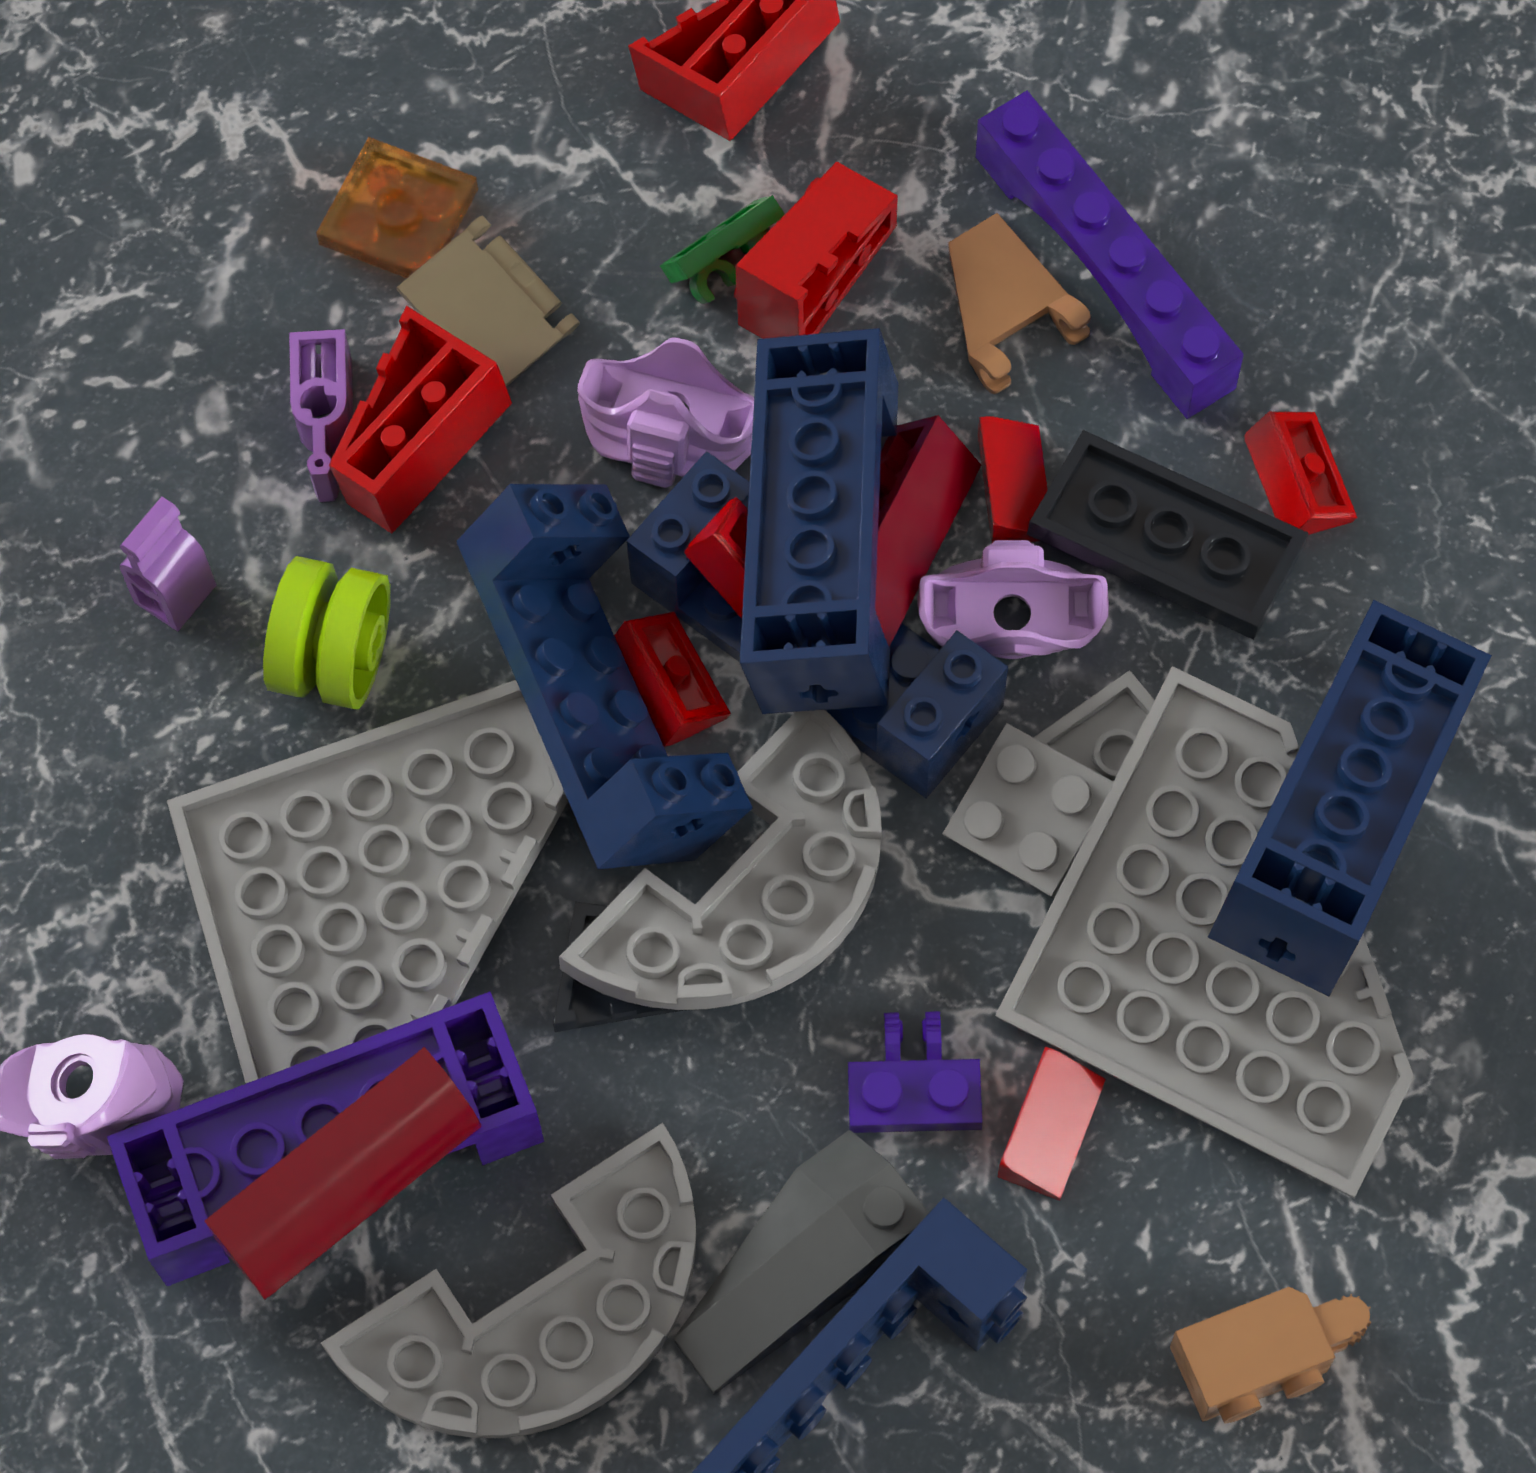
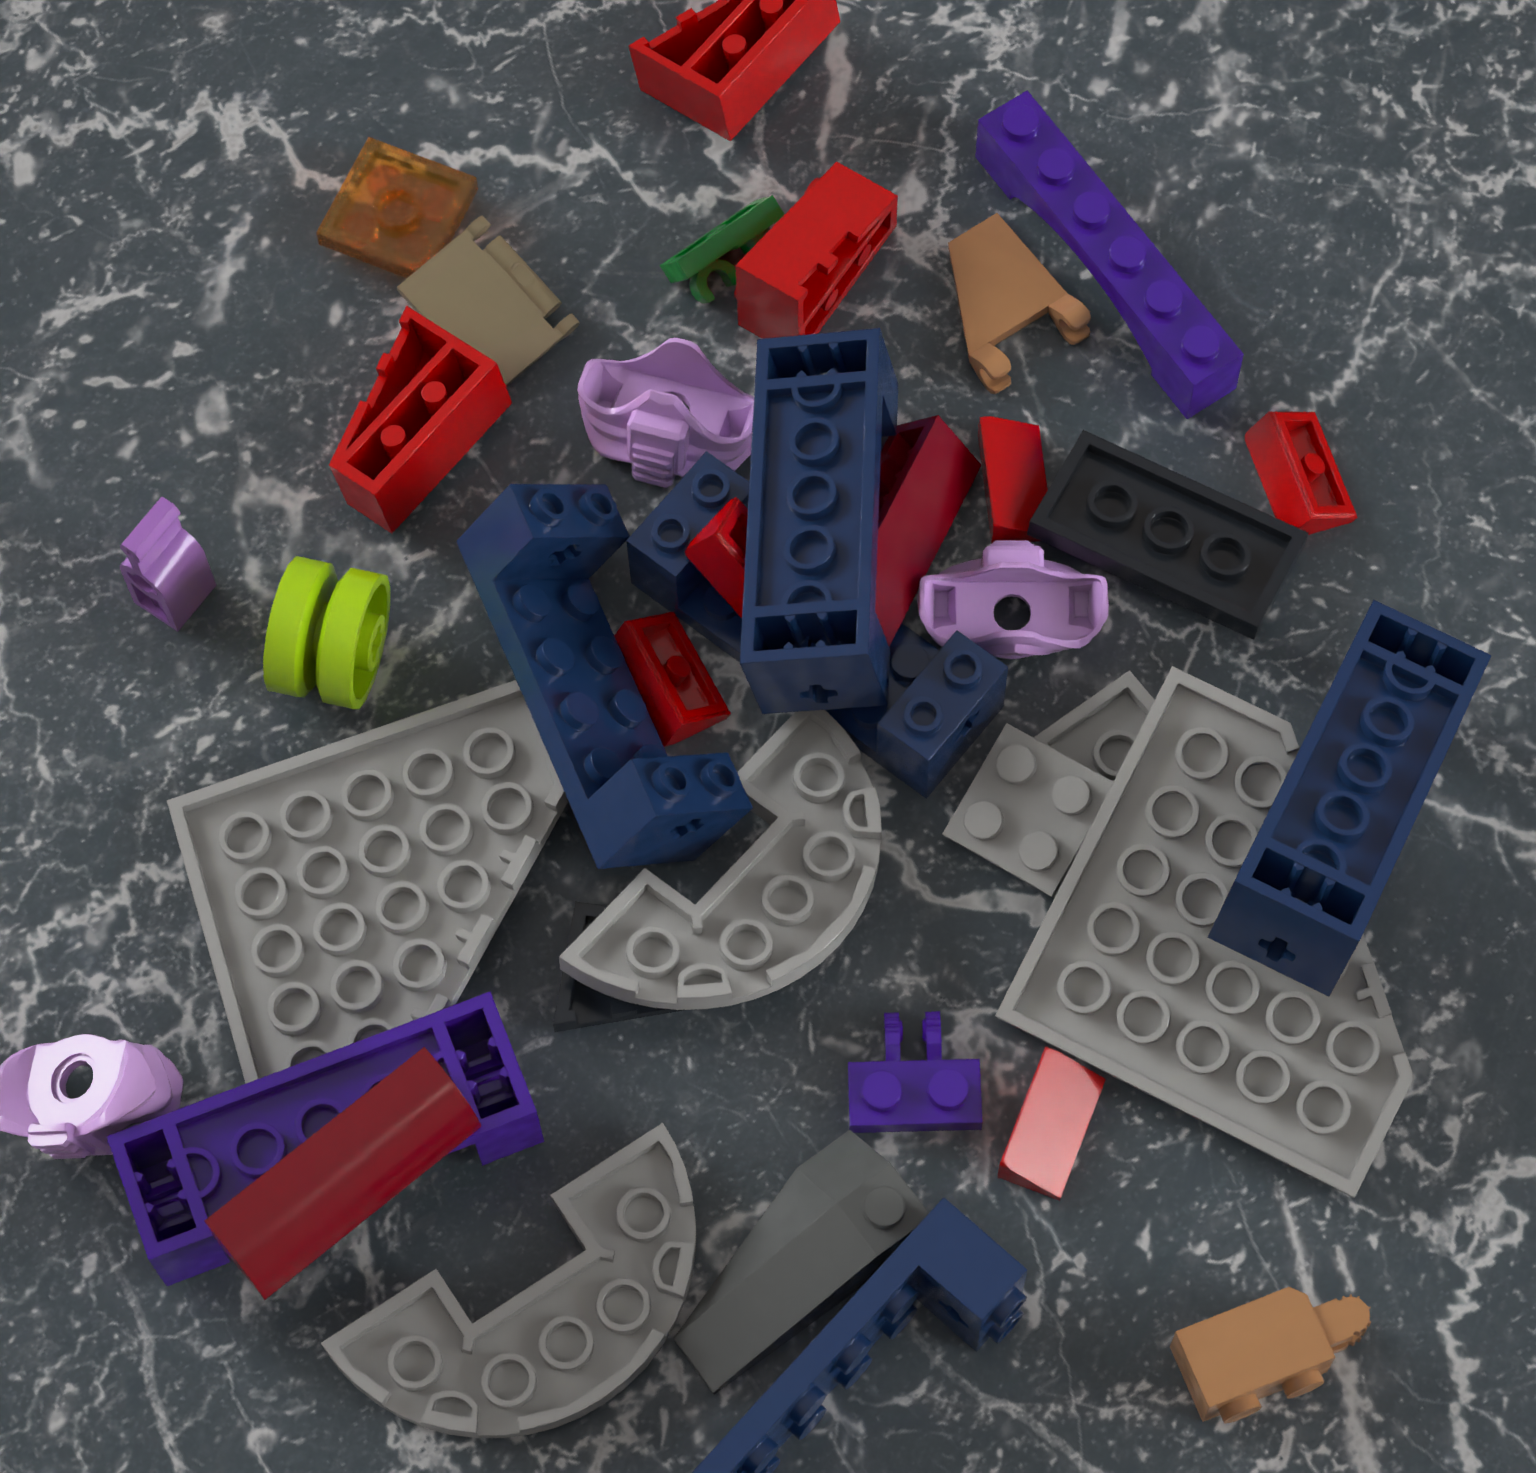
(318, 396): medium lavender piece -> none

